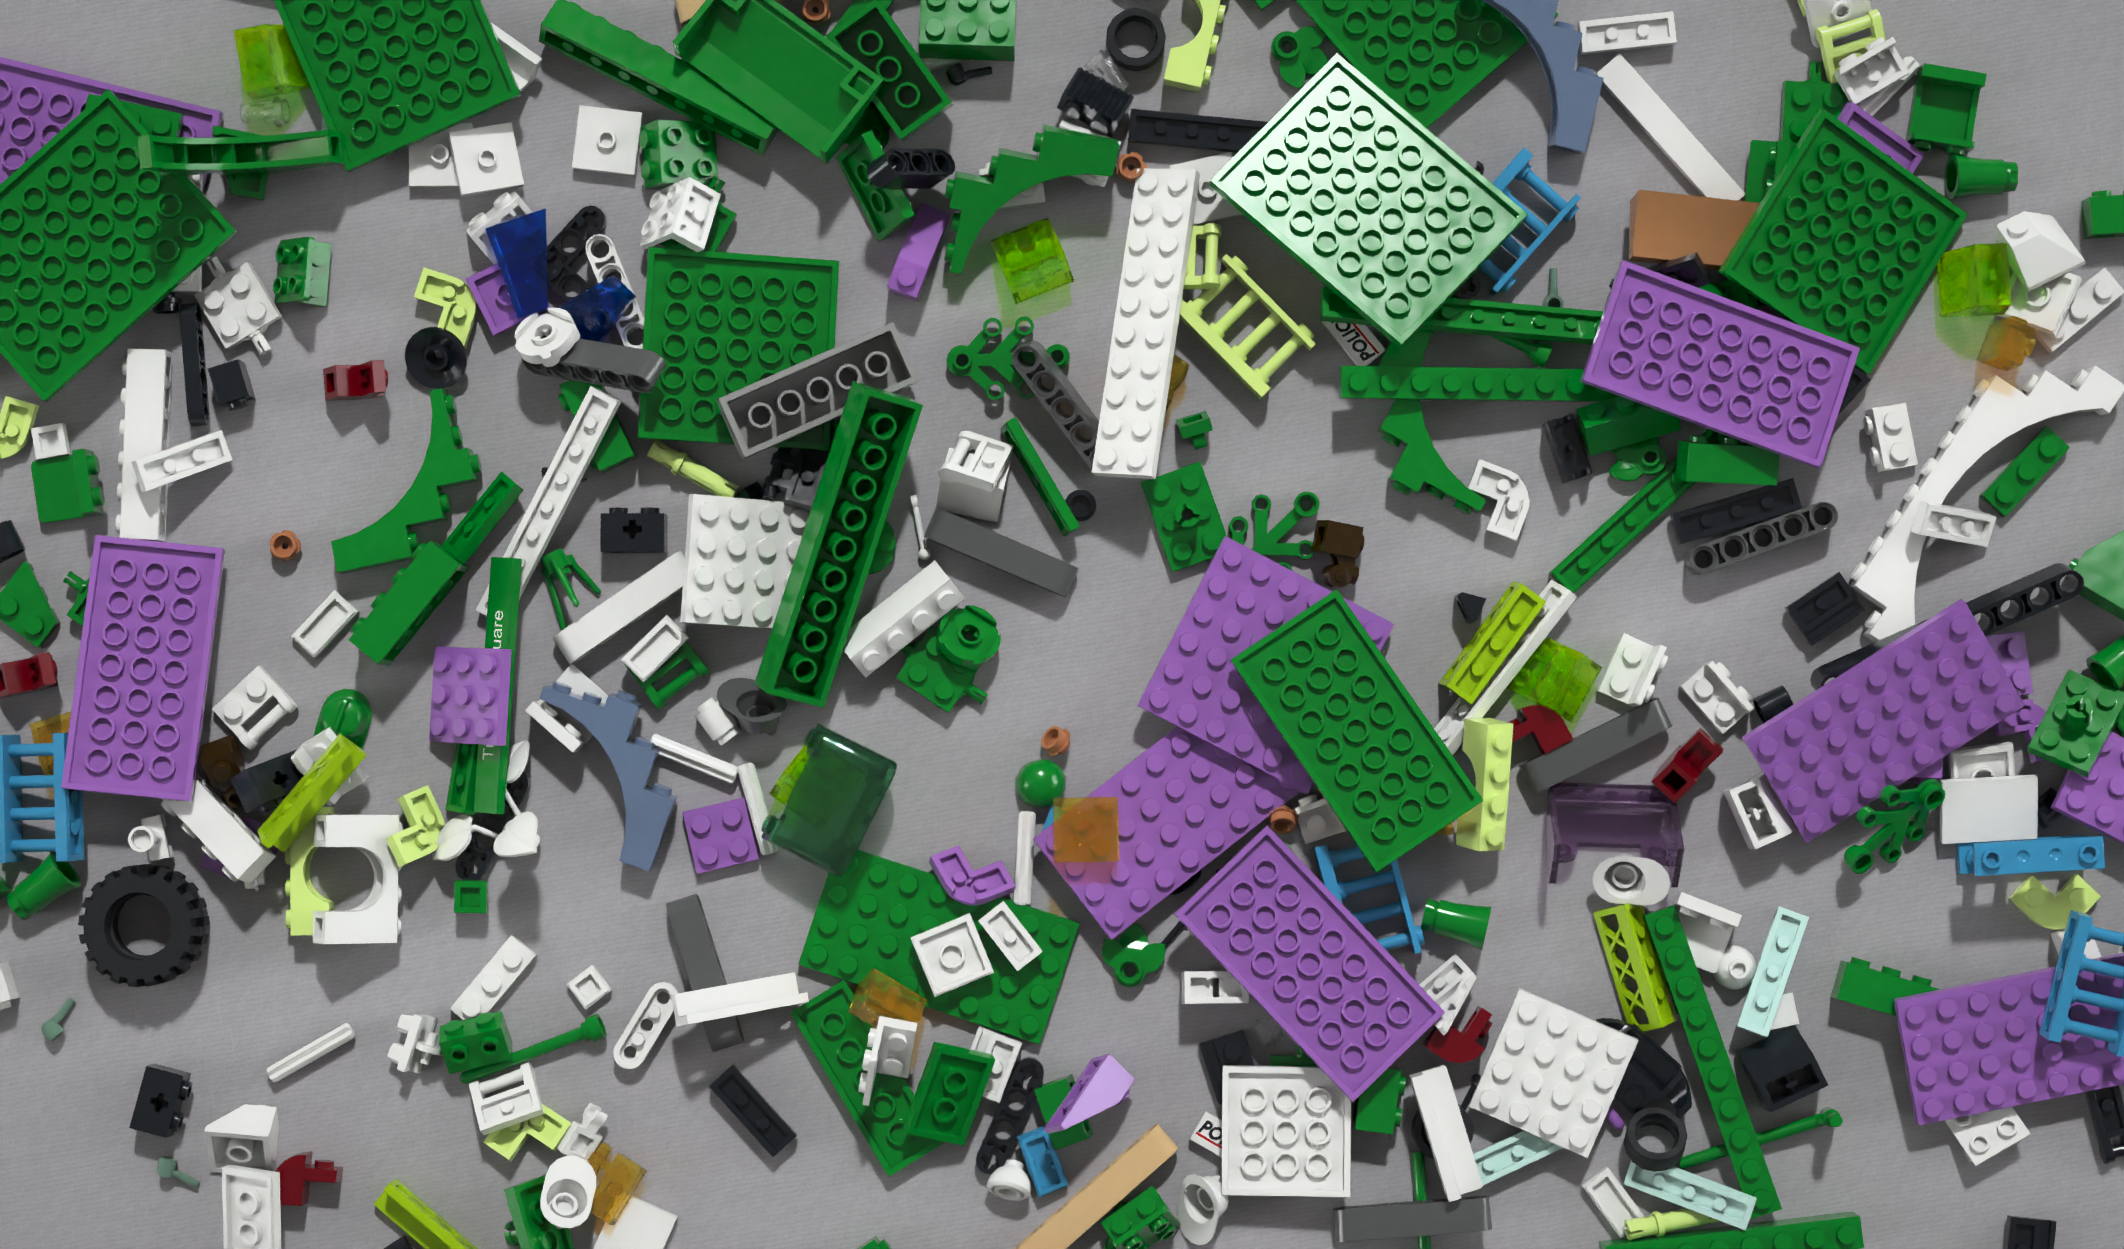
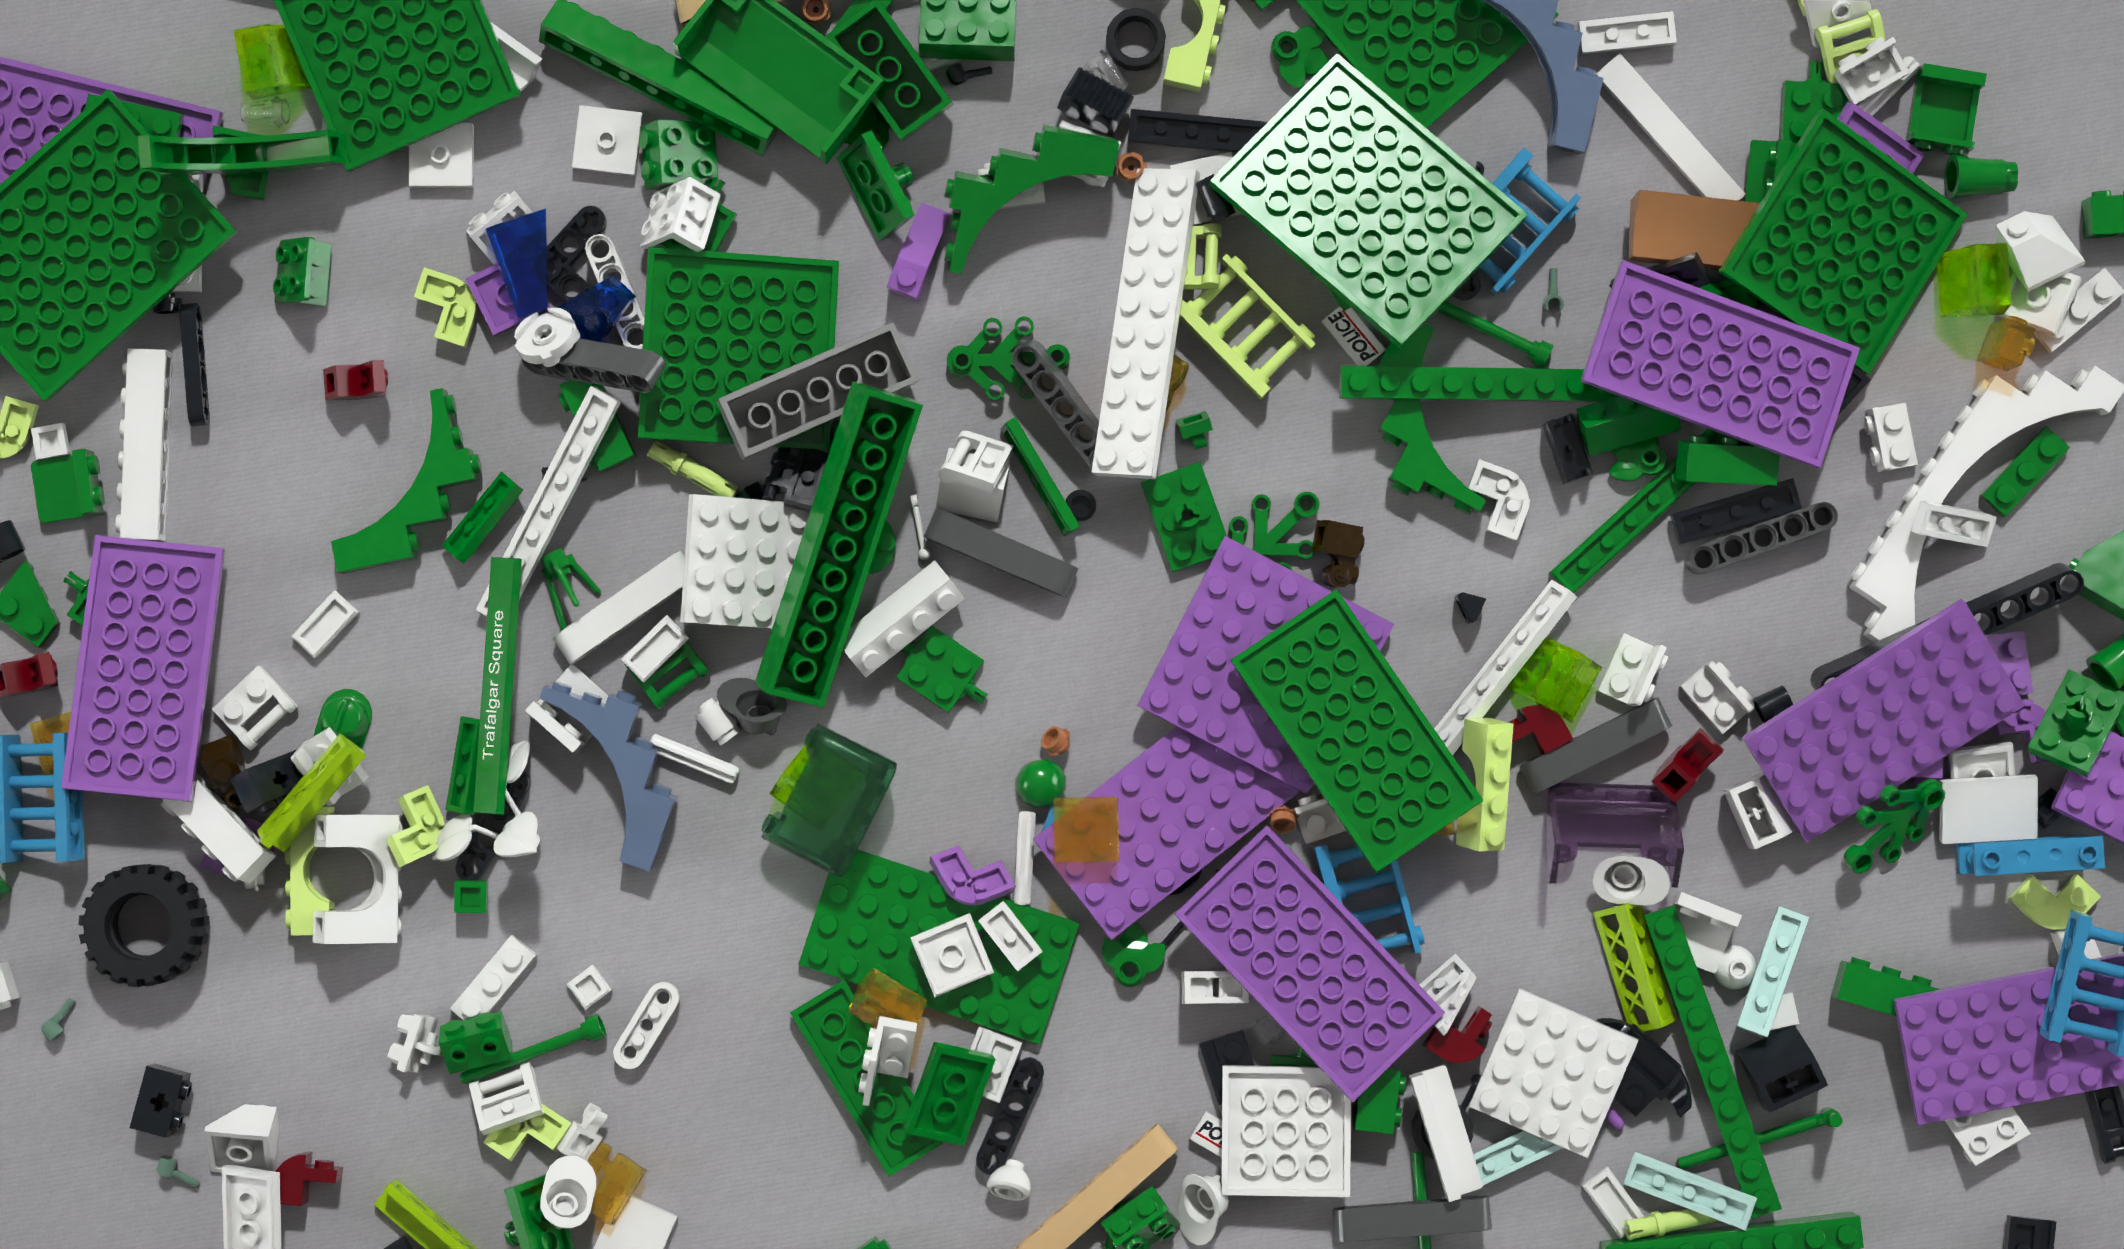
(43, 887): green plant -> none
(151, 838): white bar -> none
(181, 460): white plate -> none
(231, 384): black brick -> none
(238, 306): white plate -> none
(279, 539): nougat plate -> none
(310, 1052): white axle -> none
(408, 603): green brick -> none
(424, 364): black dish -> none
(470, 695): medium lavender plate -> none
(486, 159): white plate -> none
(617, 540): black brick -> none
(702, 964): dark grey beam -> none
(721, 835): medium lavender plate -> none
(737, 999): white fence -> none
(753, 1110): black plate -> none
(755, 804): white axle -> none
(910, 168): black beam -> none
(964, 652): green plate -> none
(1032, 260): clear neon green slope -> none
(1042, 1161): dark azure plate -> none
(1049, 1098): green hinge -> none
(1097, 1089): slope -> none
(1214, 204): none -> black cone
(1457, 921): green plant -> none
(1488, 319): green plate -> none
(1492, 642): lime fence -> none
(1650, 1160): black tyre -> none
(1825, 608): black plate -> none

